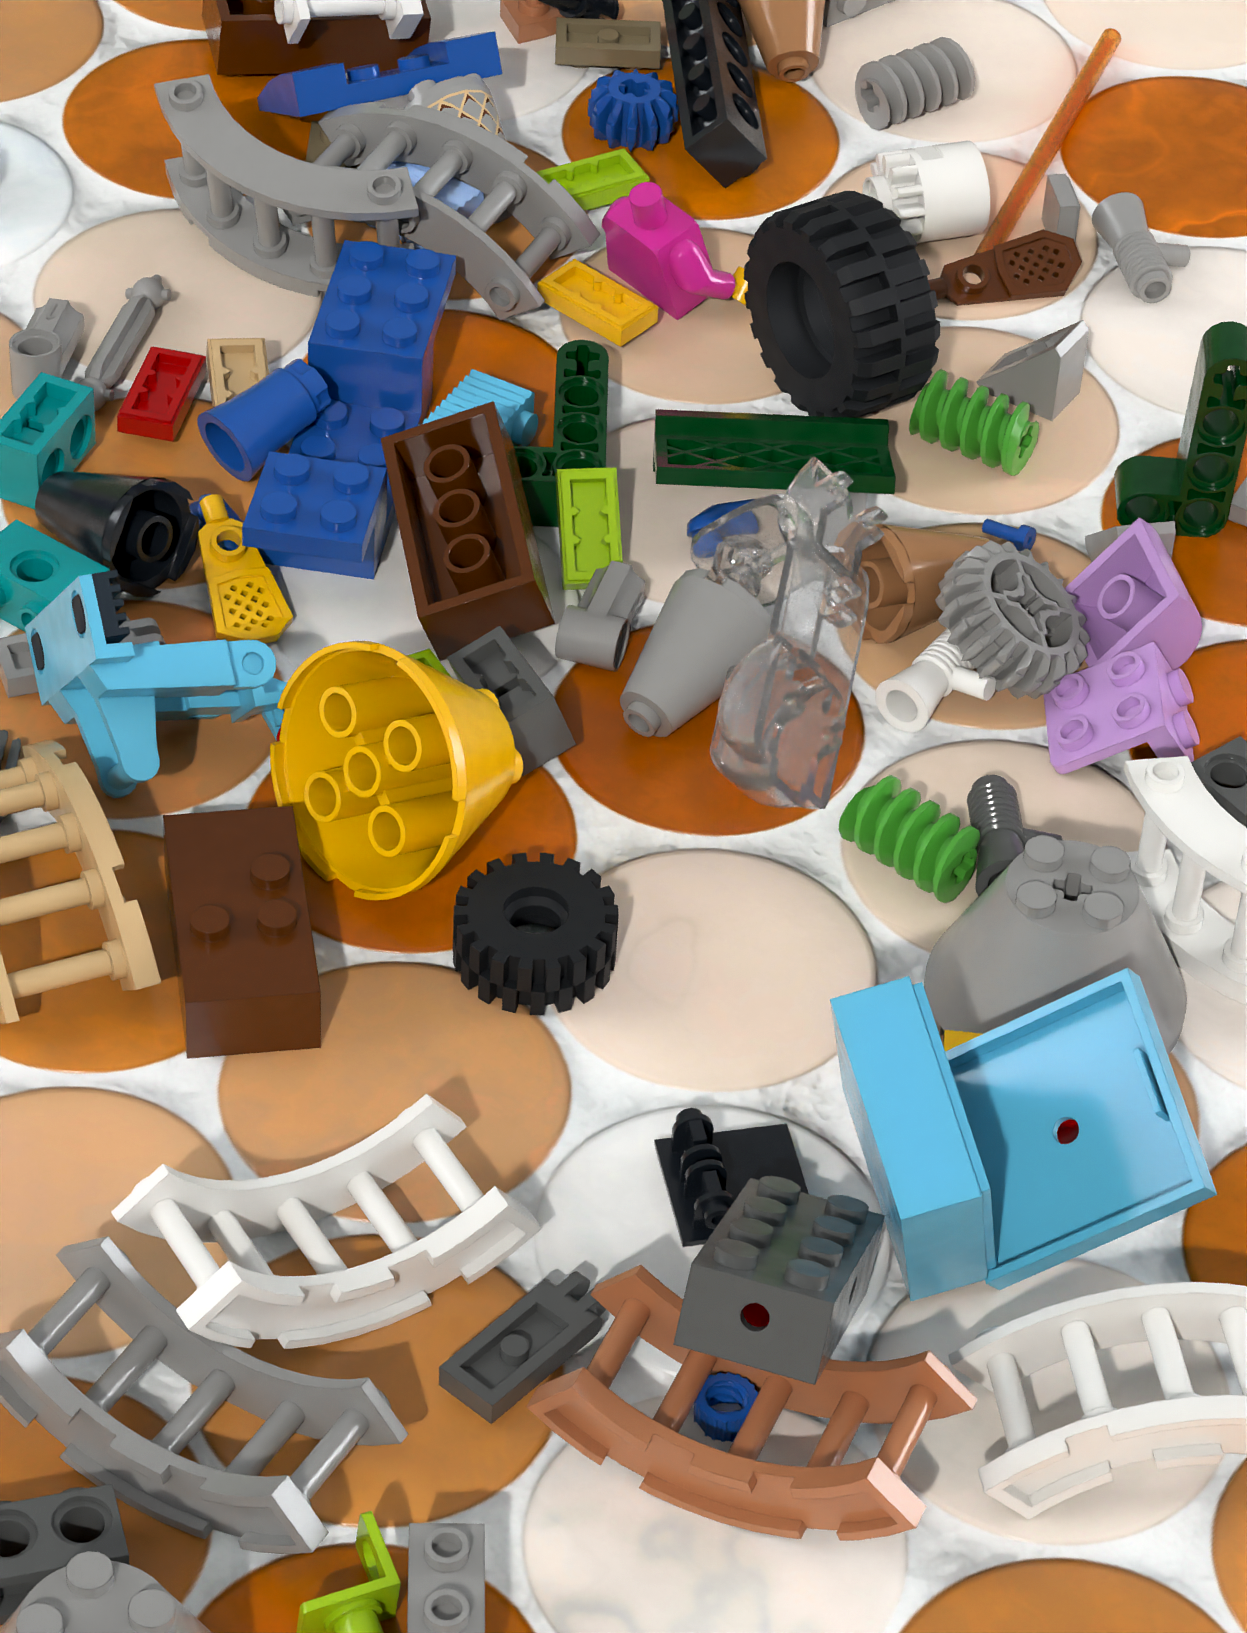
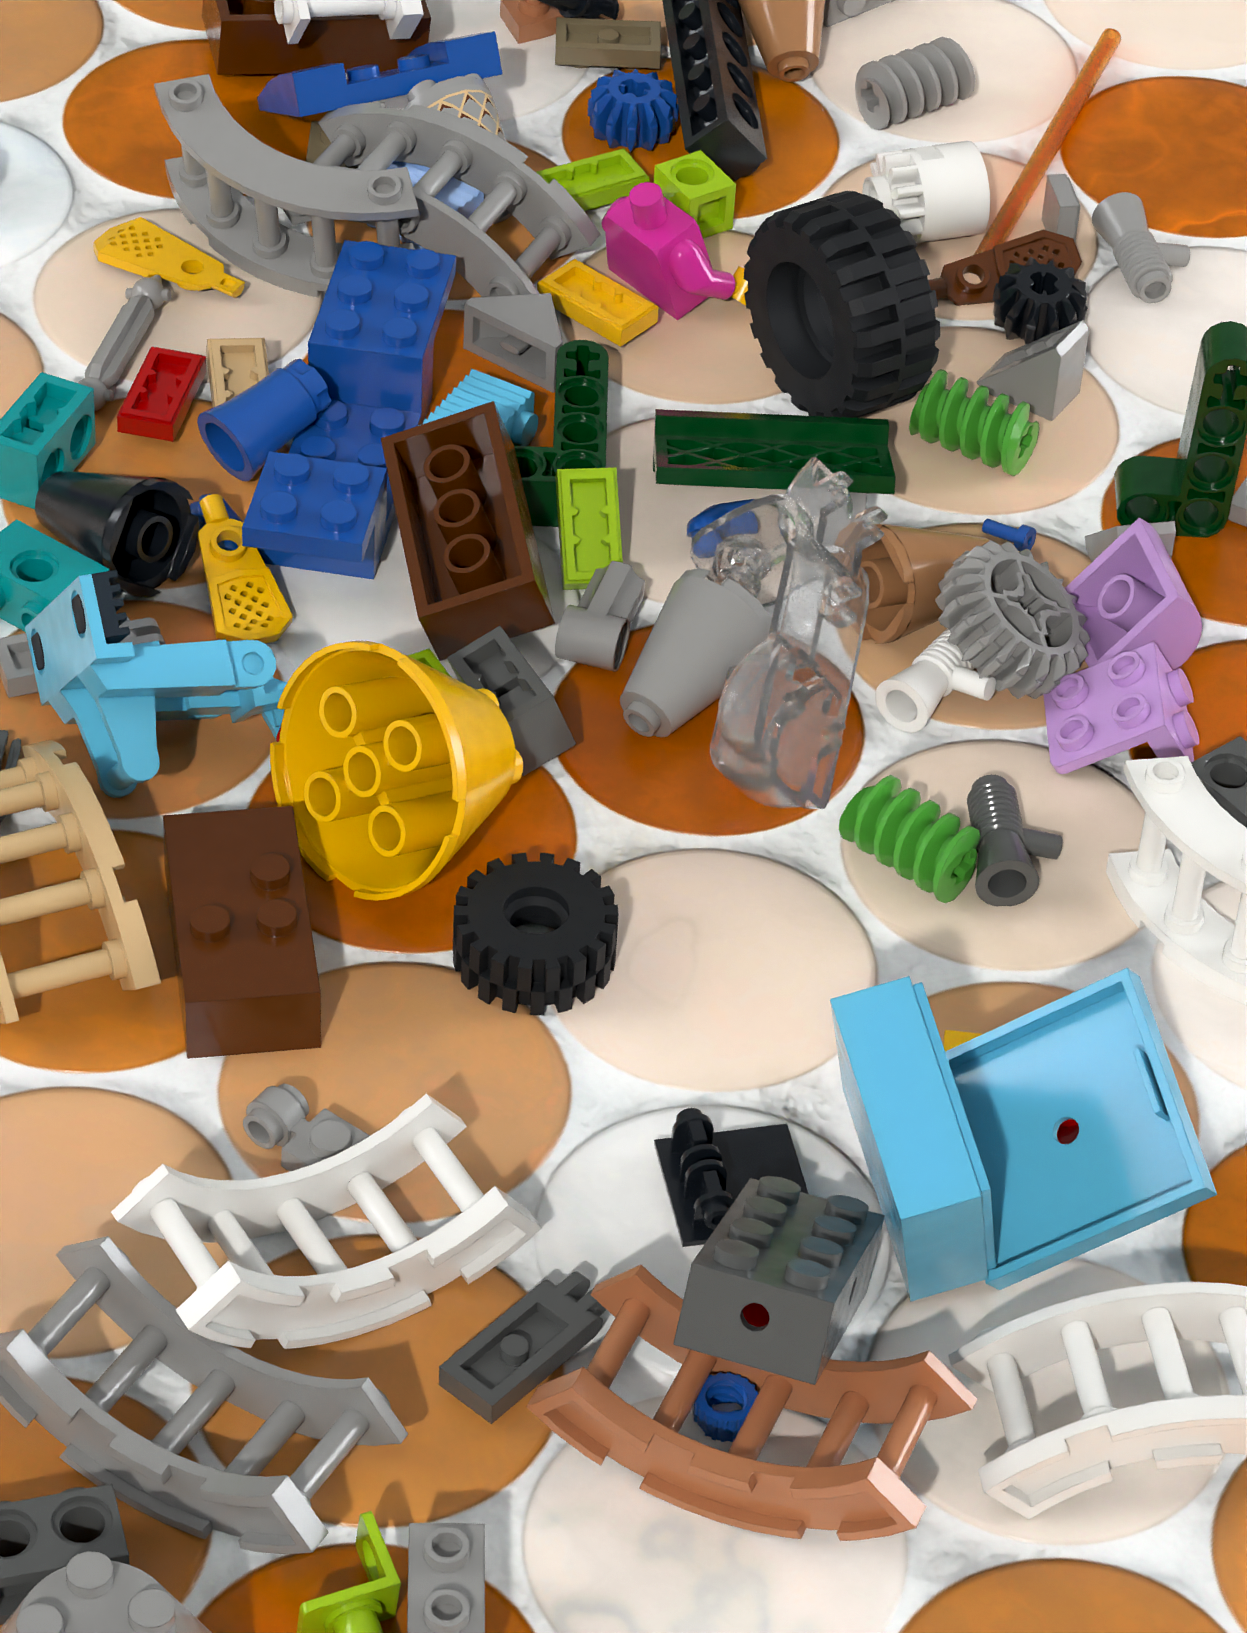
(44, 344): light grey piece -> none
(149, 251): none -> yellow piece
(280, 1120): none -> light grey plate
(515, 334): none -> light grey slope
(699, 190): none -> lime brick
(1038, 300): none -> black gear
(1049, 929): light grey cone -> none

